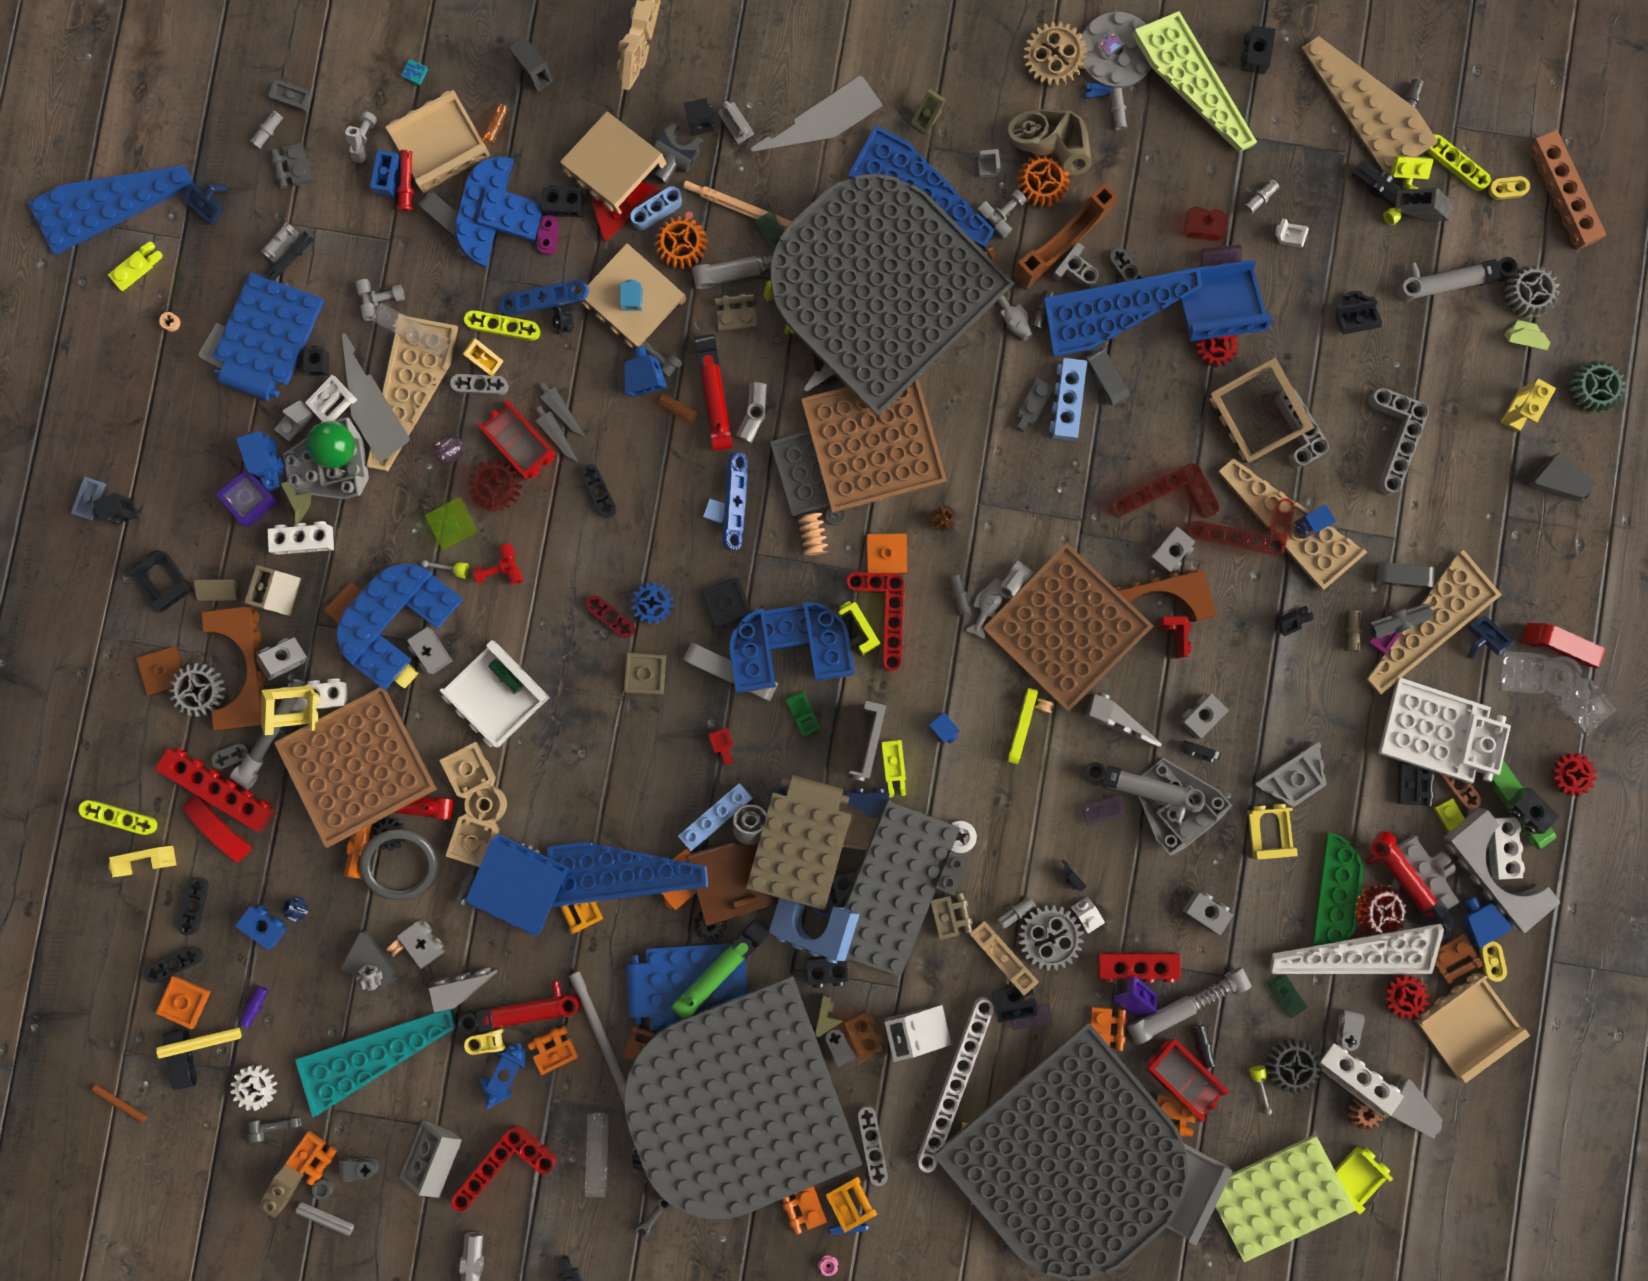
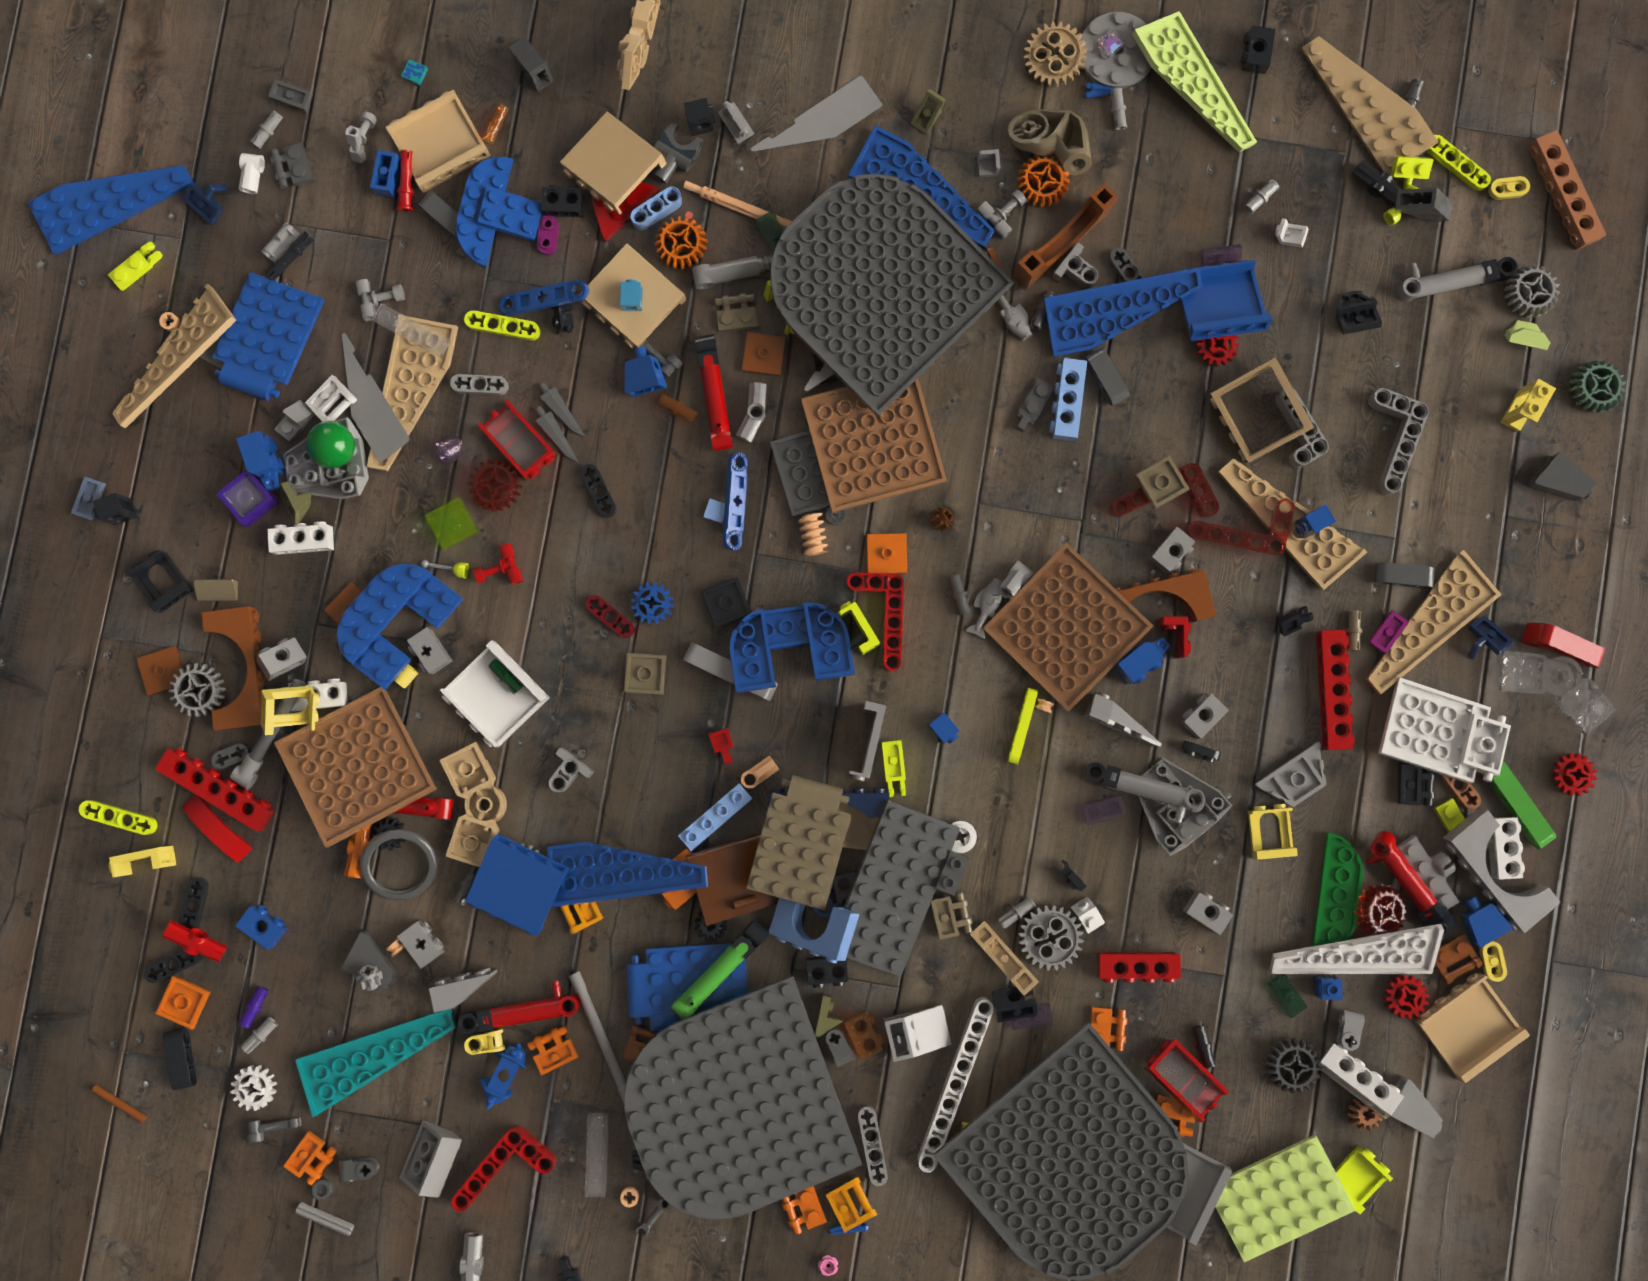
(181, 348): none -> tan wing
(194, 941): none -> red piece
(199, 1042): light yellow axle -> none
(251, 167): none -> white piece
(259, 1035): none -> light grey axle
(273, 590): slope -> none
(280, 1190): dark tan brick -> none
(295, 909): dark blue gear -> none
(320, 368): black brick -> none
(482, 357): yellow slope -> none
(562, 771): none -> light grey tile
(624, 1201): none -> light nougat bush
(748, 824): light grey piece -> none
(761, 772): none -> light nougat piece
(763, 354): none -> dark orange plate
(803, 713): green slope -> none
(1138, 999): dark purple panel -> none
(1140, 660): none -> blue hinge
(1145, 1027): light grey piece -> none
(1161, 482): none -> dark tan plate
(1195, 226): clear red brick -> none
(1259, 1075): hinge -> none
(1328, 699): none -> red brick
(1328, 988): none -> blue brick
(1400, 621): dark grey piece -> none
(1543, 814): black brick -> none

